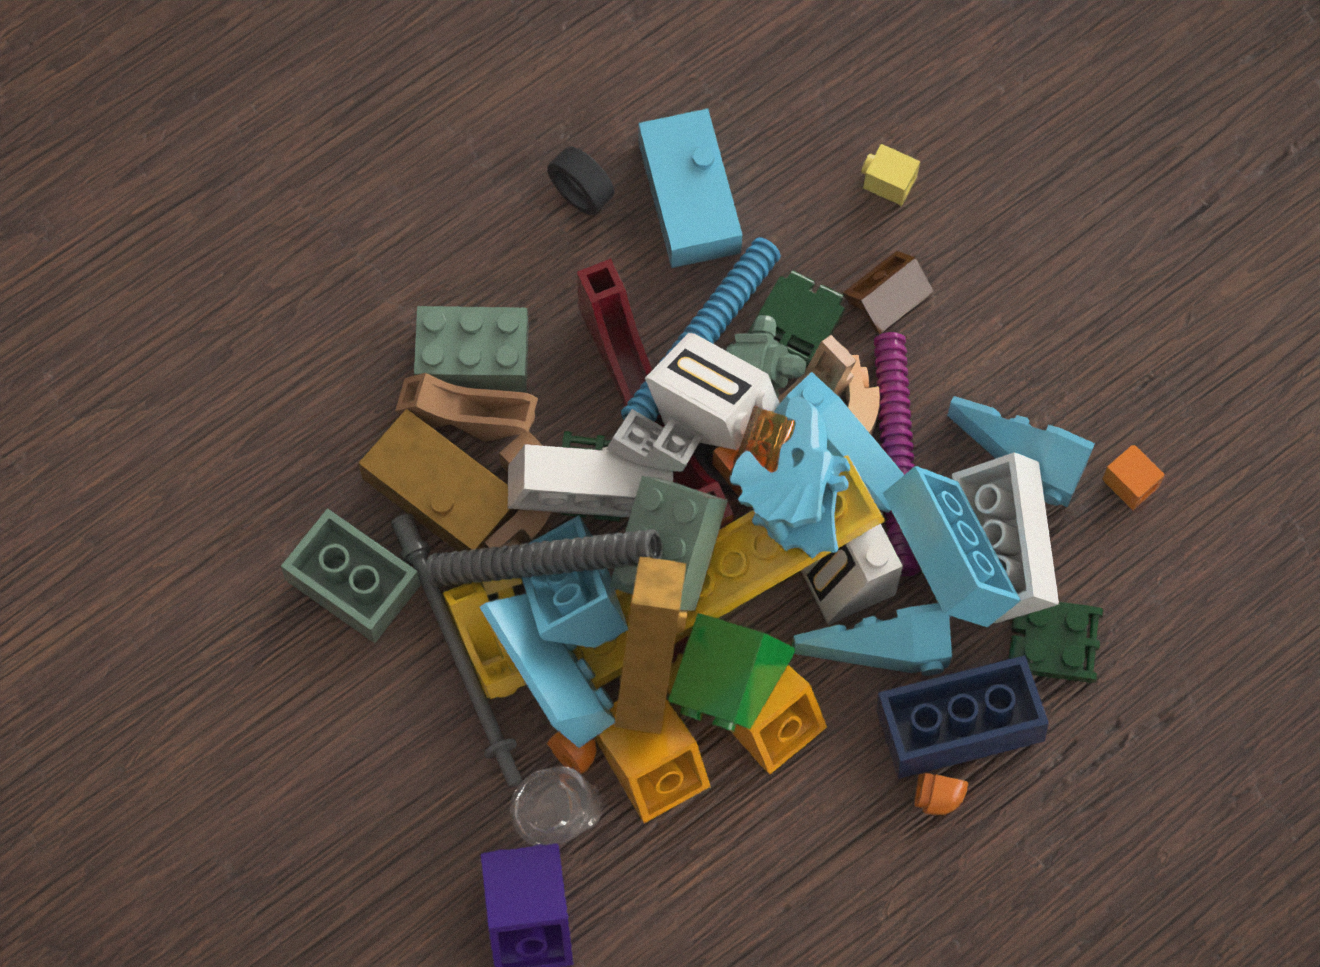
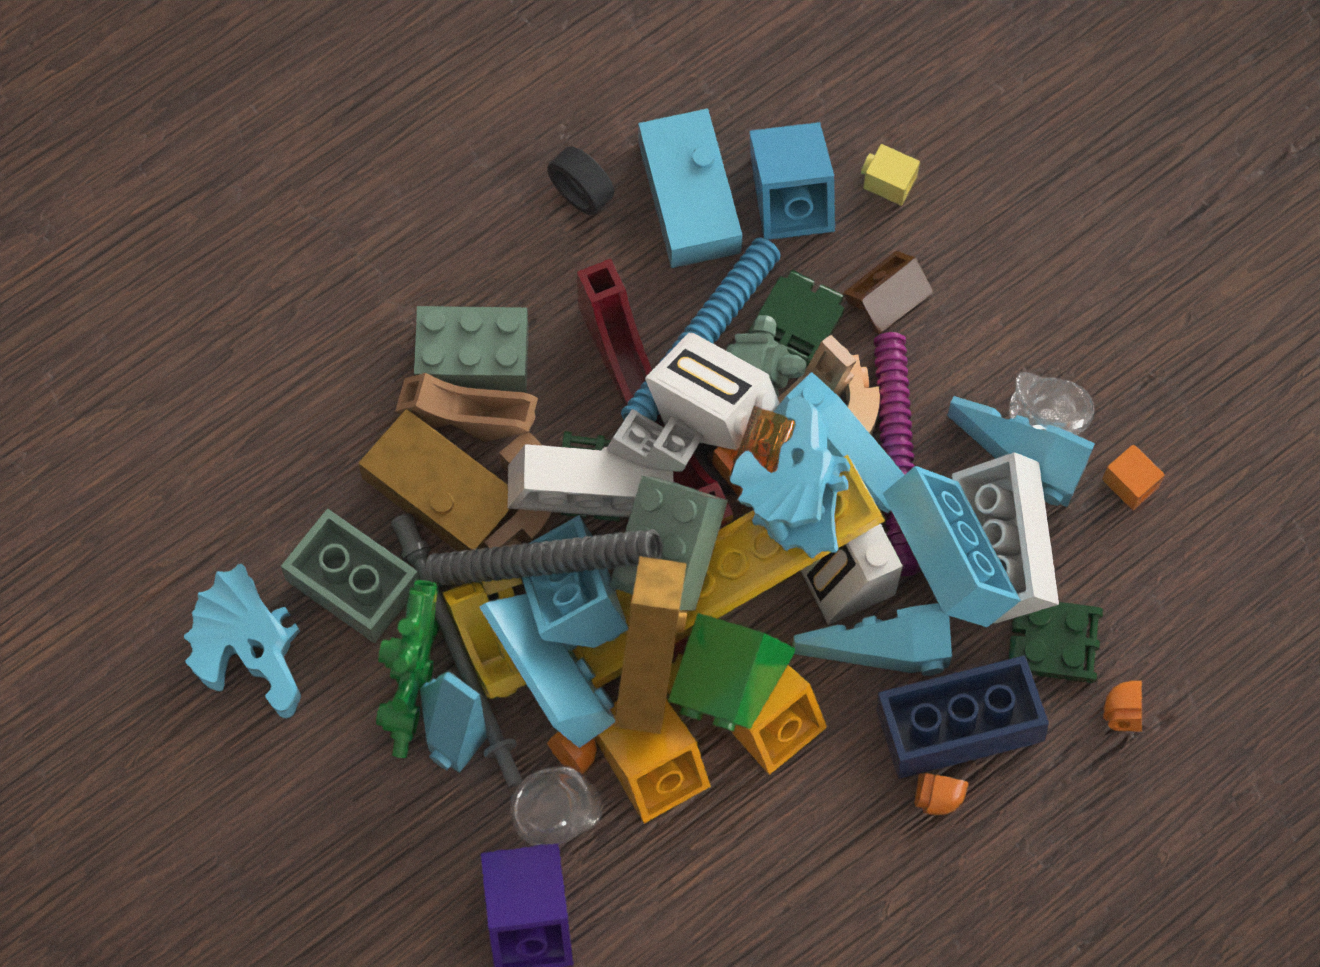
(234, 621): none -> medium azure animal
(409, 665): none -> green plant
(452, 721): none -> medium azure wedge
(793, 180): none -> dark azure slope
(1052, 403): none -> clear piece
(1124, 707): none -> orange piece

